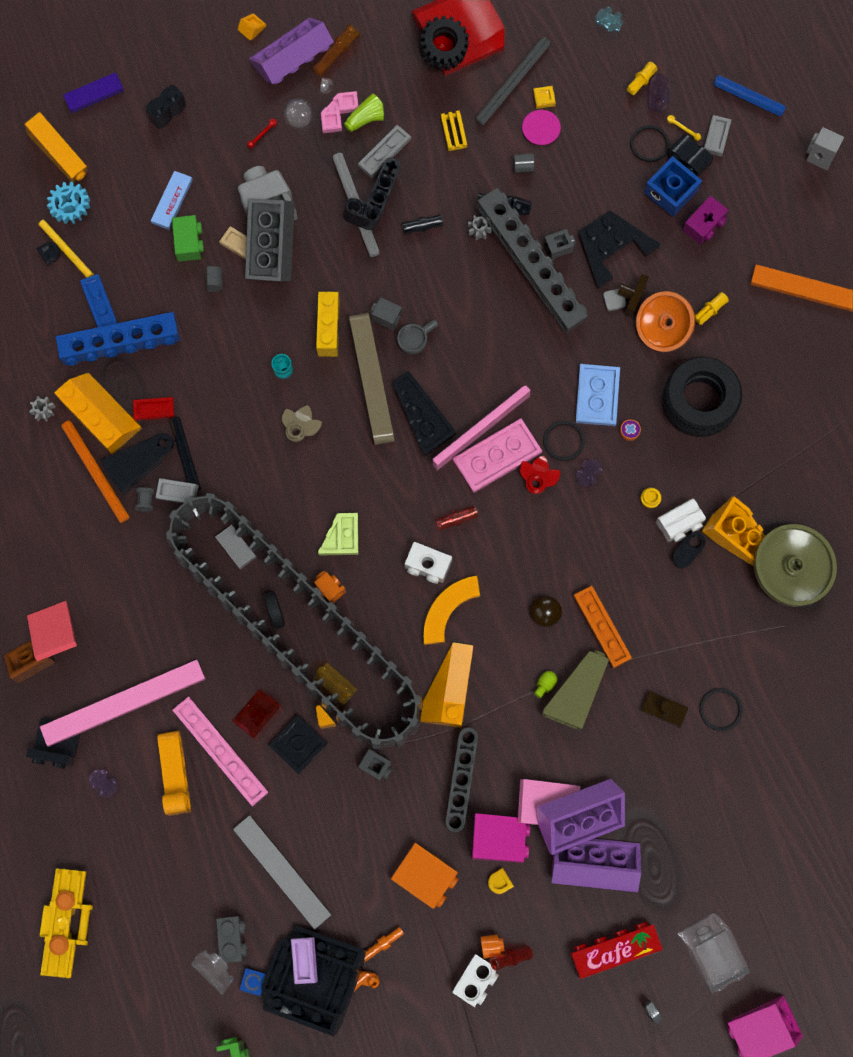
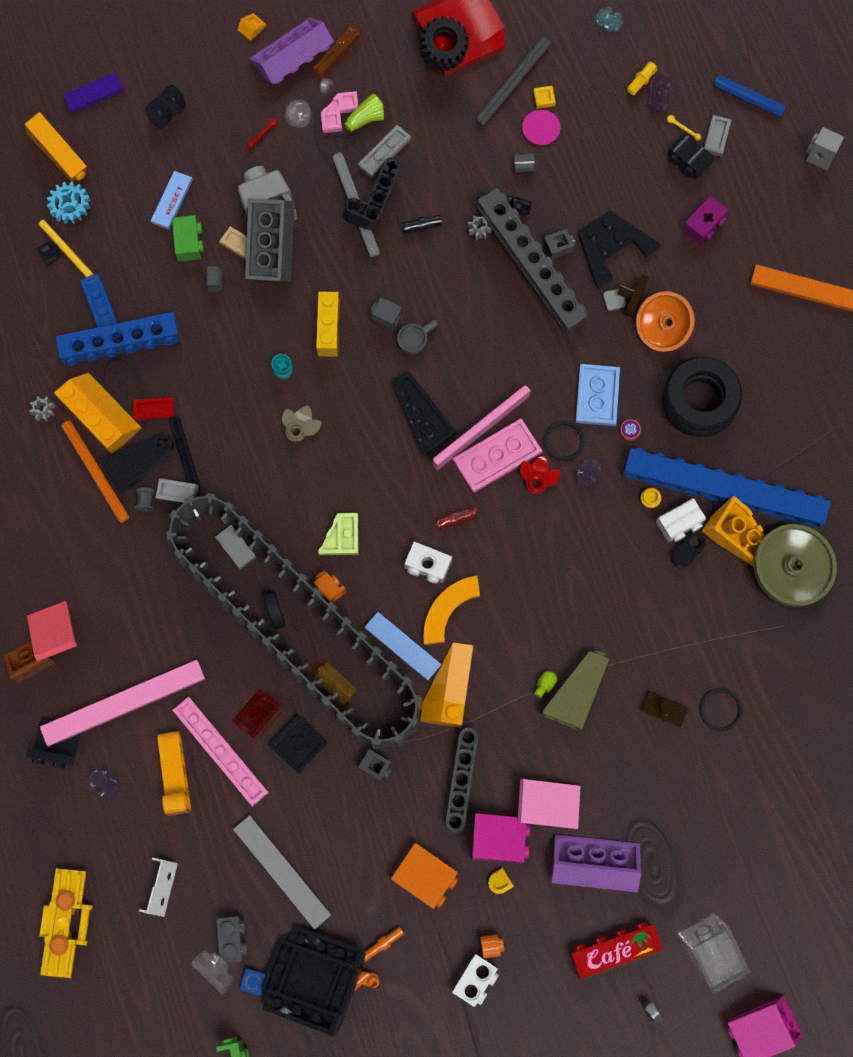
(161, 889): none -> white piece
(304, 960): lavender tile -> none
(324, 720): light orange slope -> none
(371, 379): dark tan beam -> none
(402, 646): none -> light blue tile
(451, 116): yellow tile -> none
(511, 958): clear red pin -> none
(545, 611): dark brown hair -> none
(582, 816): medium lavender slope -> none
(602, 627): orange plate -> none
(644, 158): black piece -> none
(672, 186): blue brick -> none
(711, 308): yellow axle -> none
(720, 487): none -> blue brick

